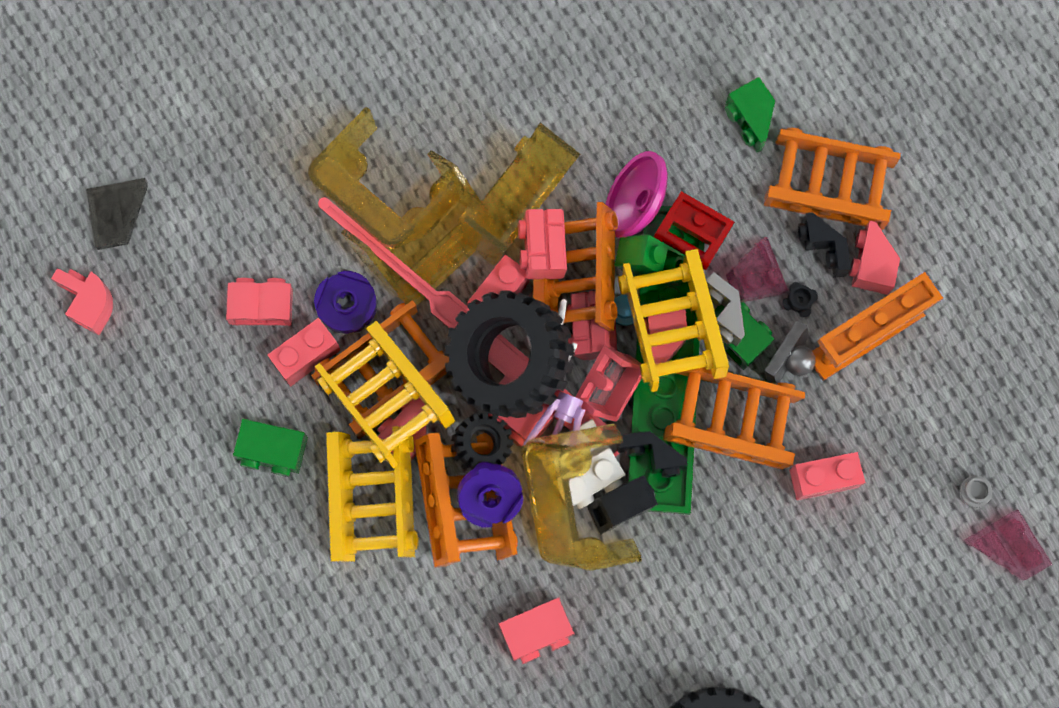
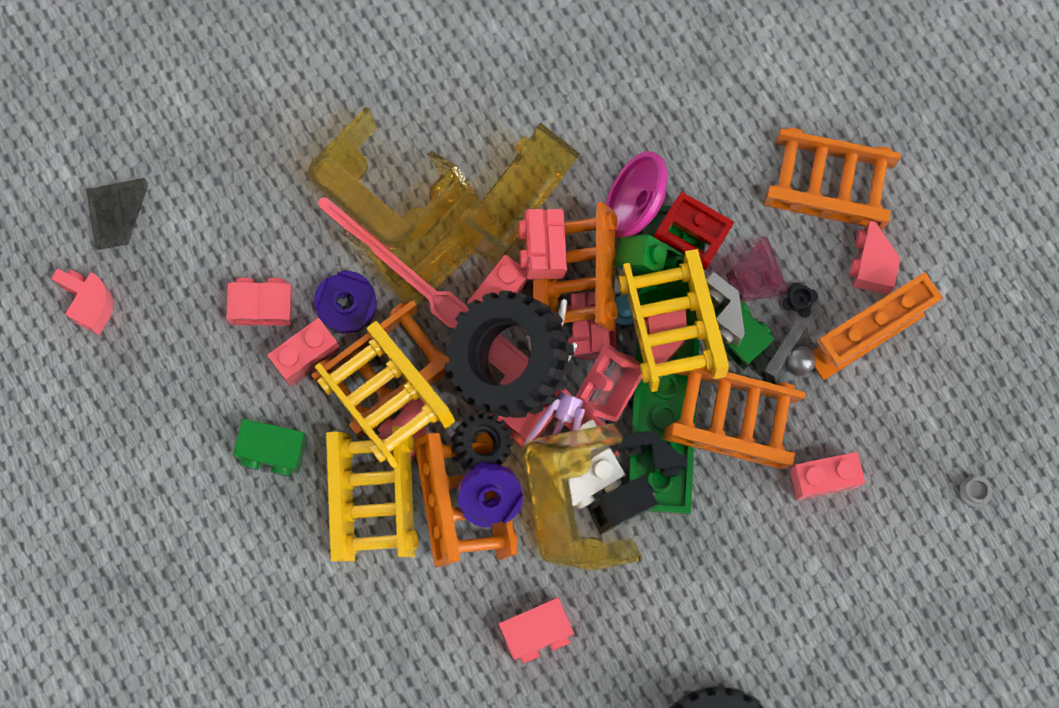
(752, 110): green slope -> none
(820, 235): black slope -> none
(1012, 545): clear pink wing -> none

